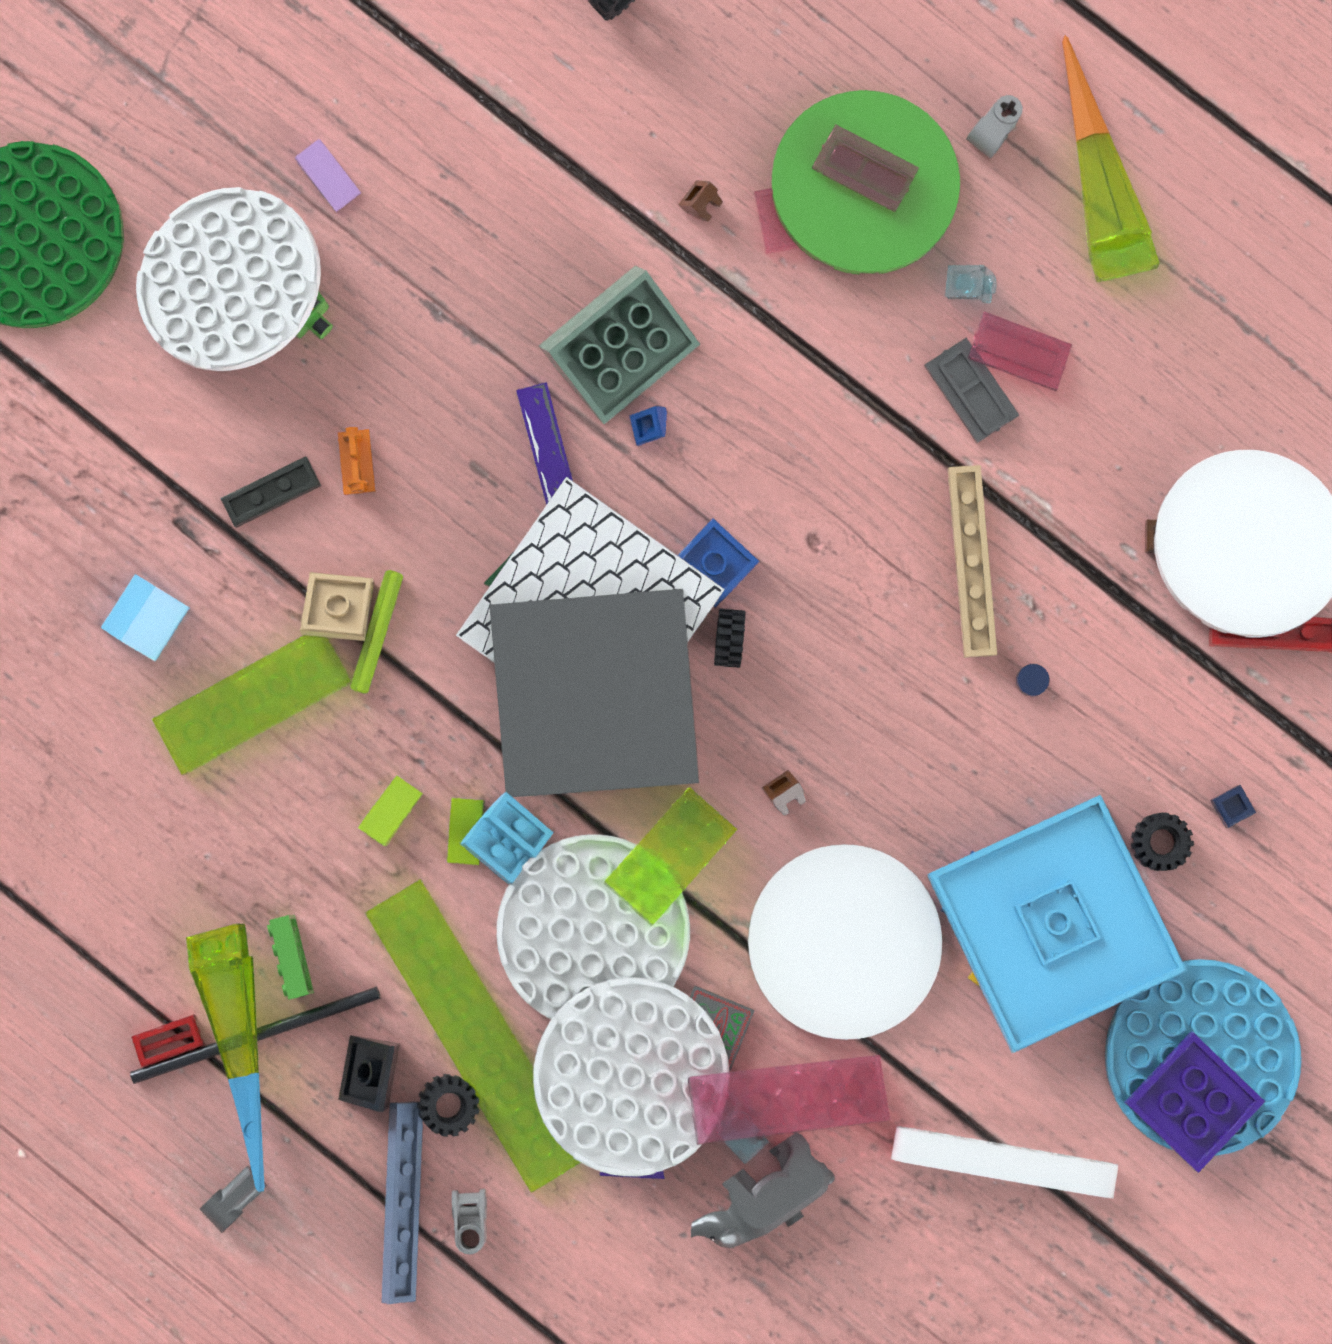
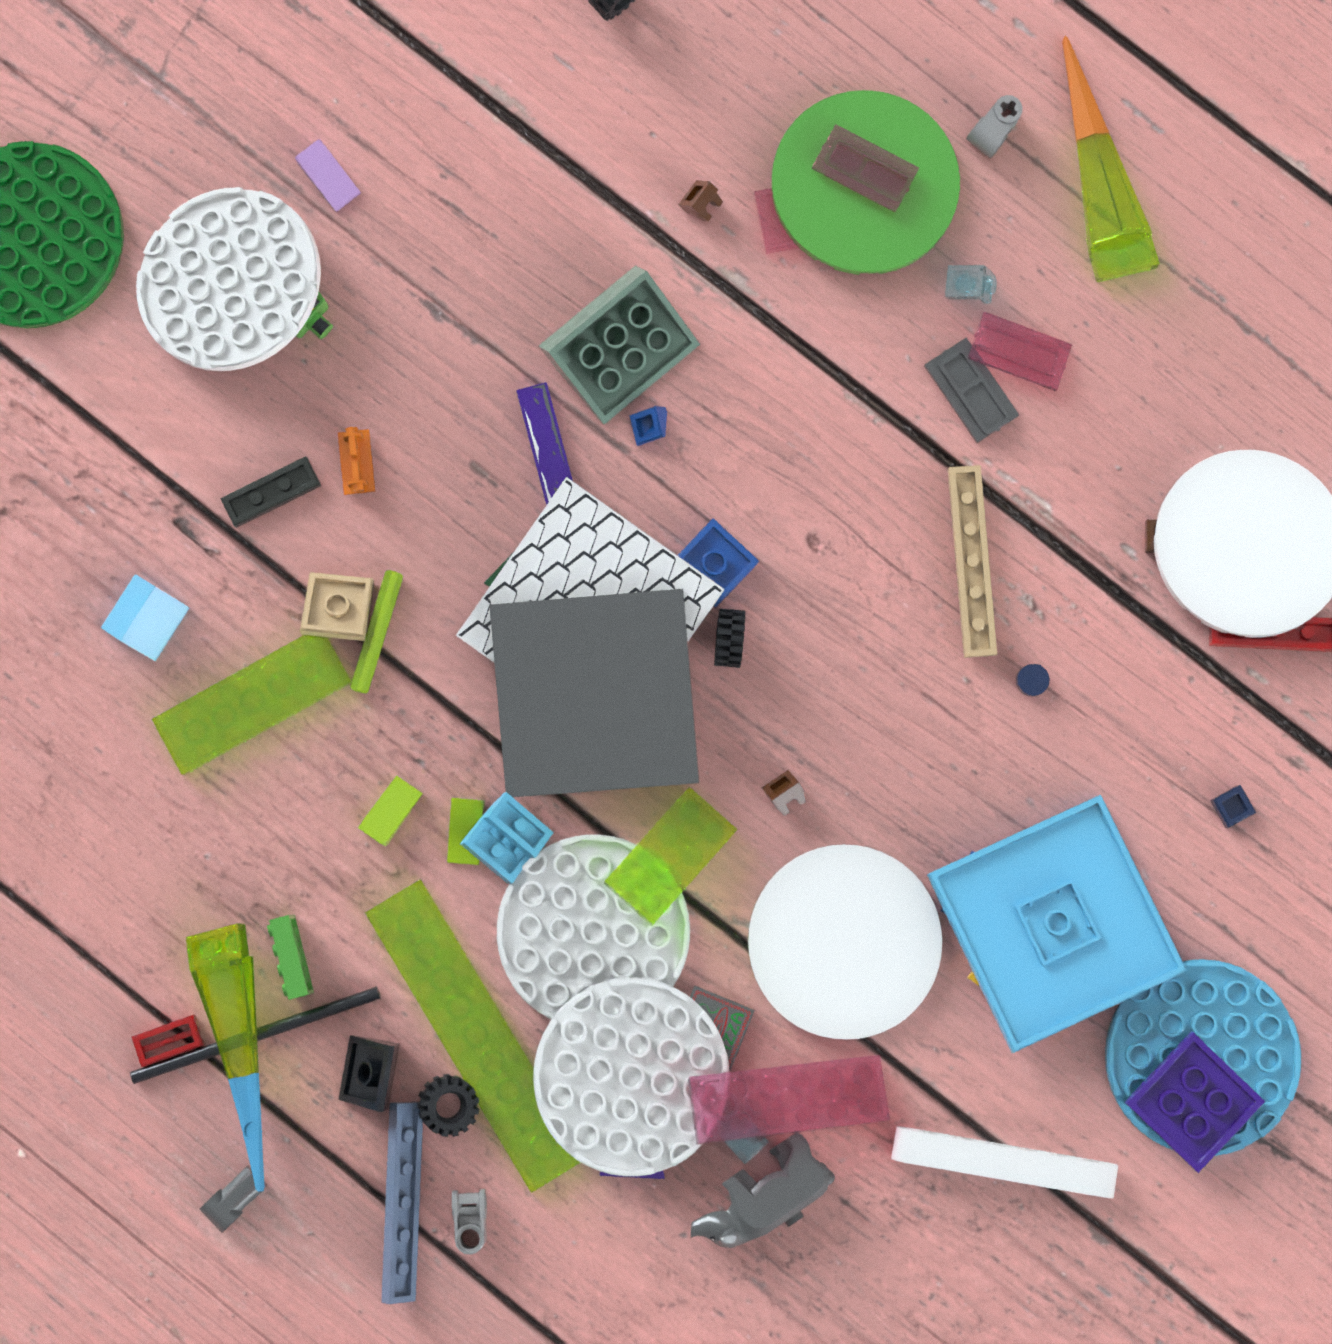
(1143, 848): black tyre -> none

